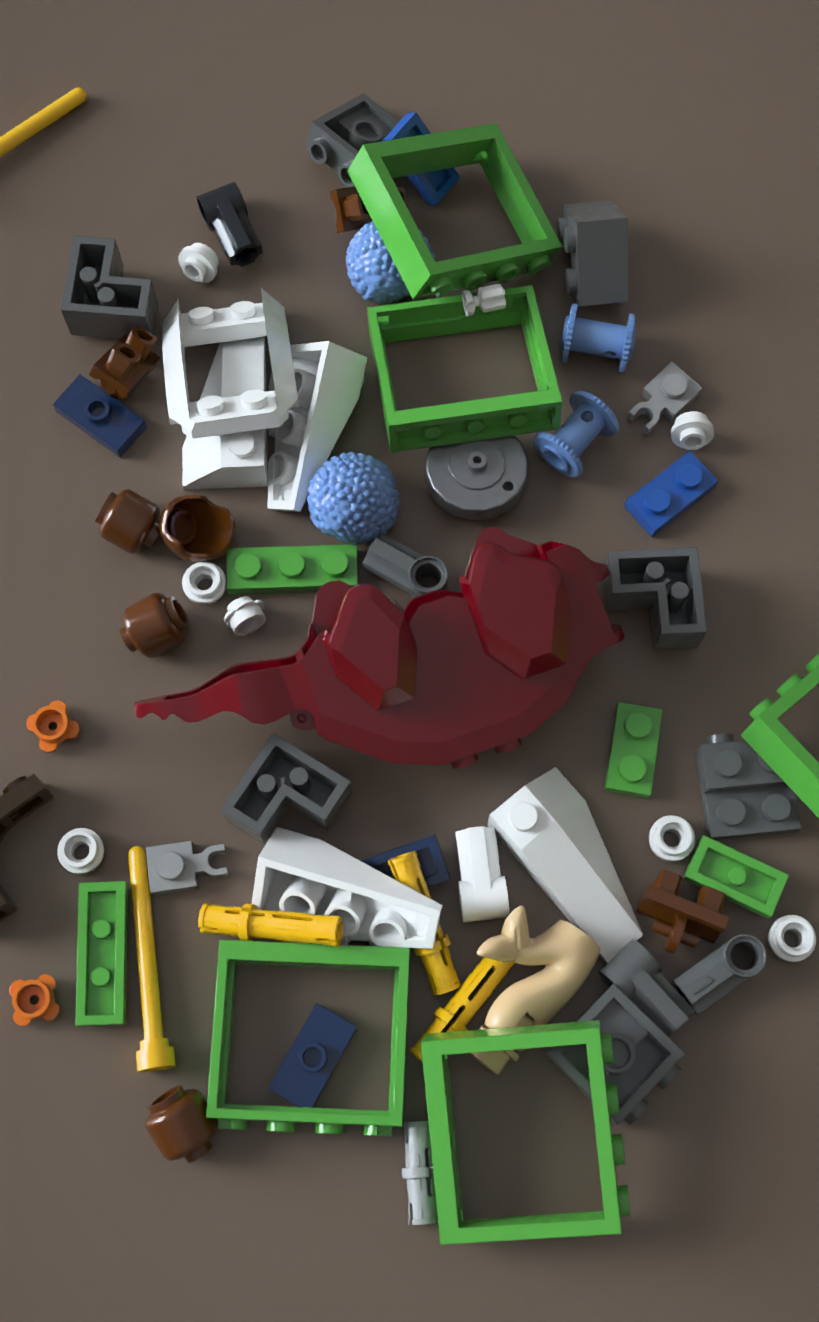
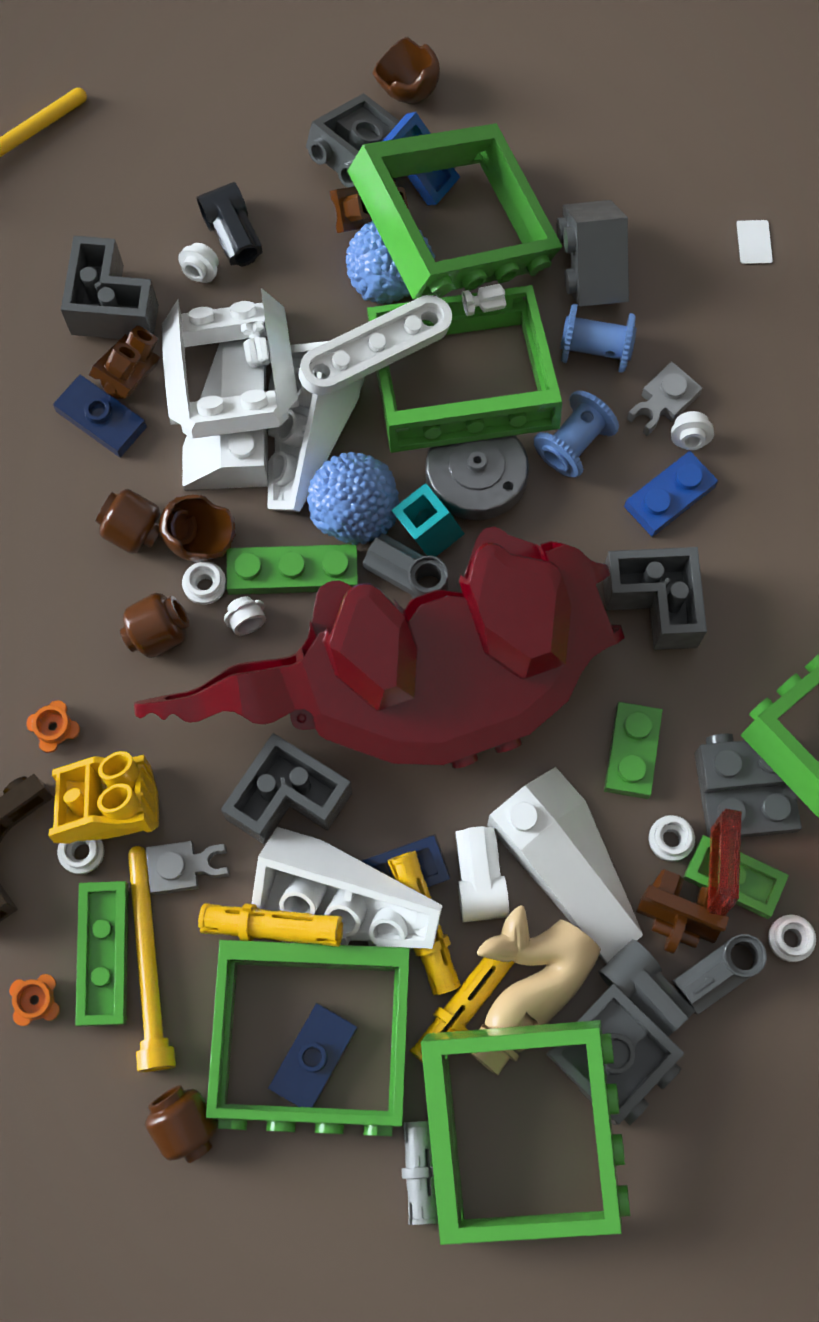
(104, 798): none -> yellow slope
(256, 347): none -> white piece
(375, 345): none -> white plate
(408, 71): none -> reddish brown hair
(428, 521): none -> teal brick
(724, 862): none -> clear red tile
(754, 242): none -> white sticker

